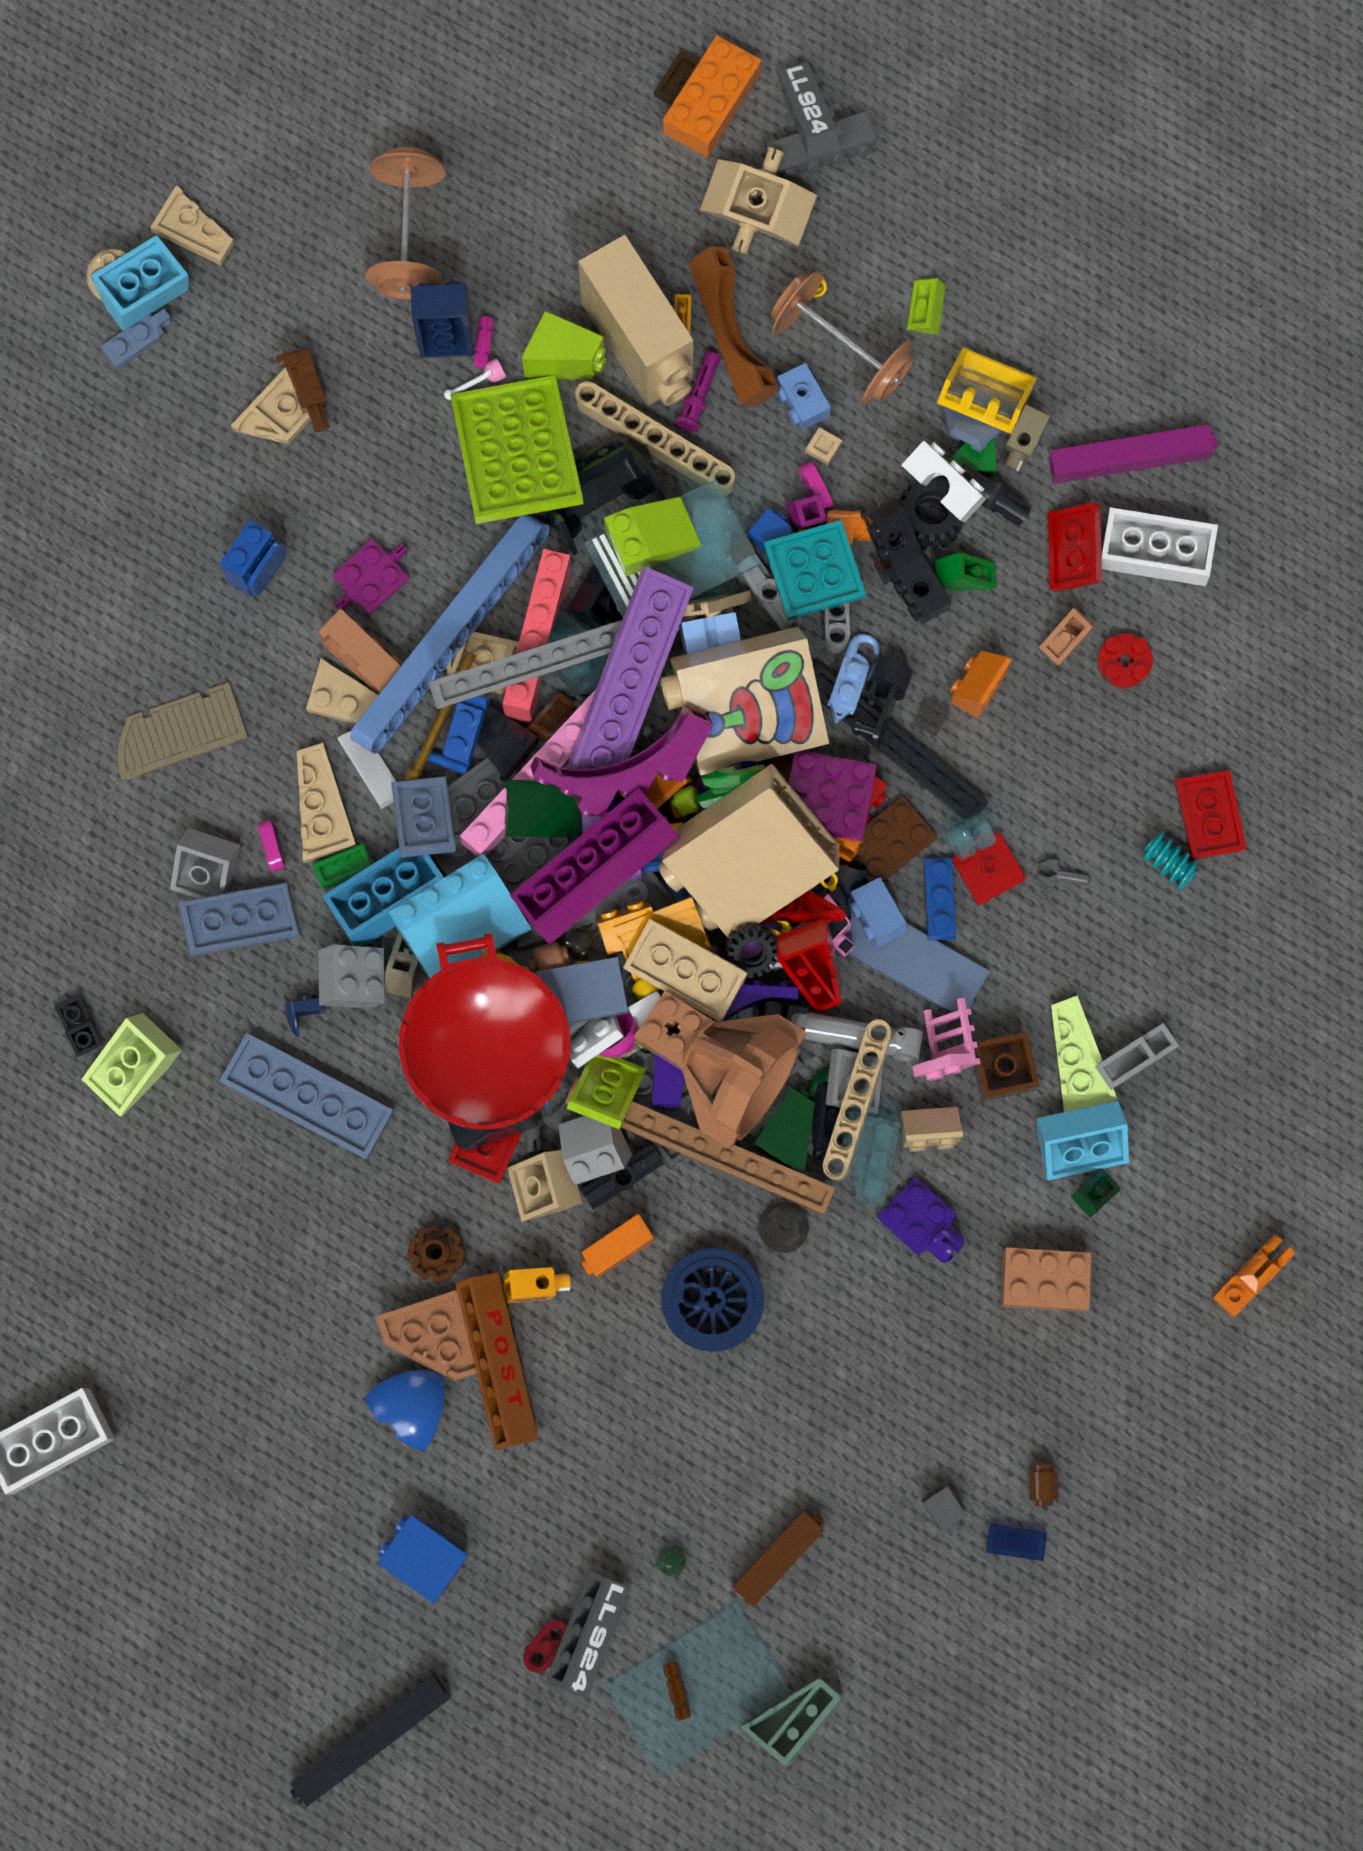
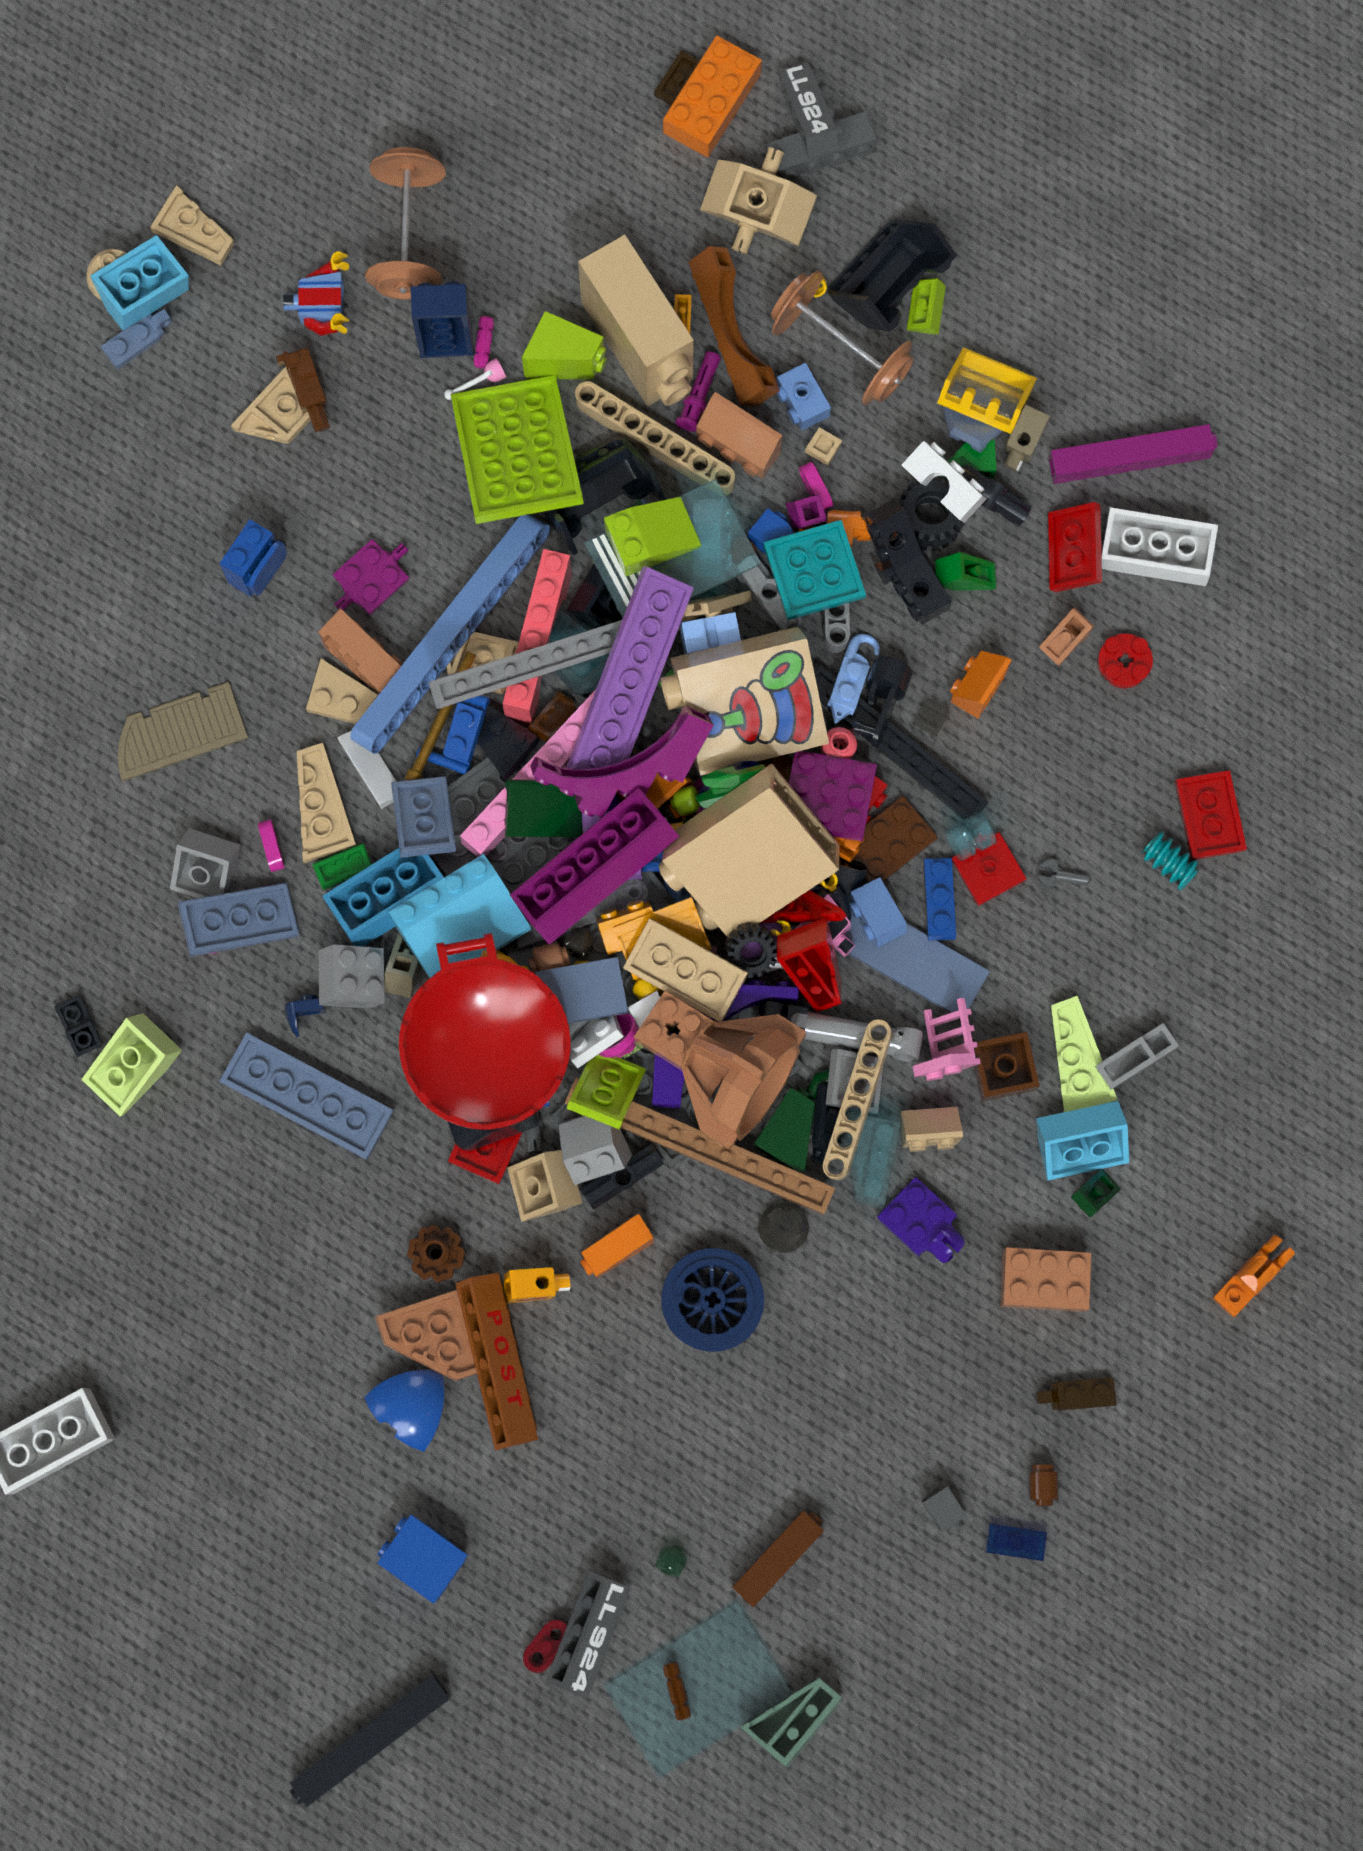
(321, 298): none -> torso
(739, 436): none -> nougat slope
(841, 738): none -> coral head
(888, 269): none -> black windscreen
(1079, 1394): none -> dark brown hinge

